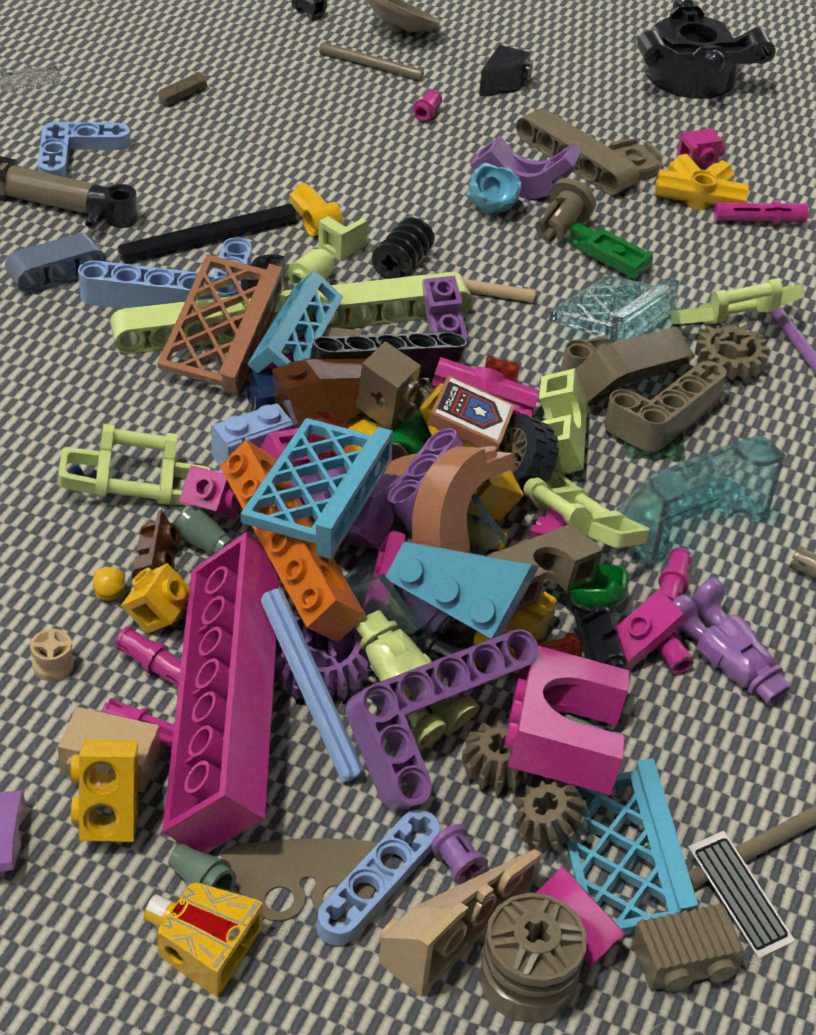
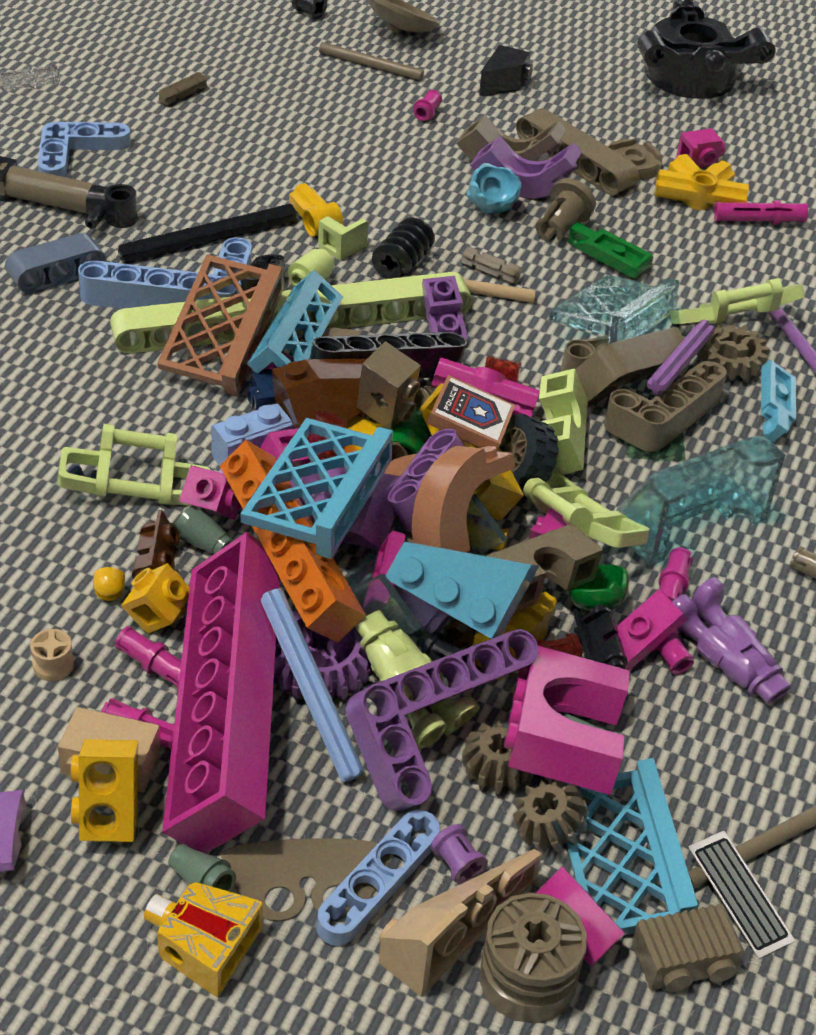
(491, 265): none -> dark tan axle
(534, 149): none -> dark tan arch
(680, 357): none -> medium lavender axle
(777, 400): none -> medium azure hinge

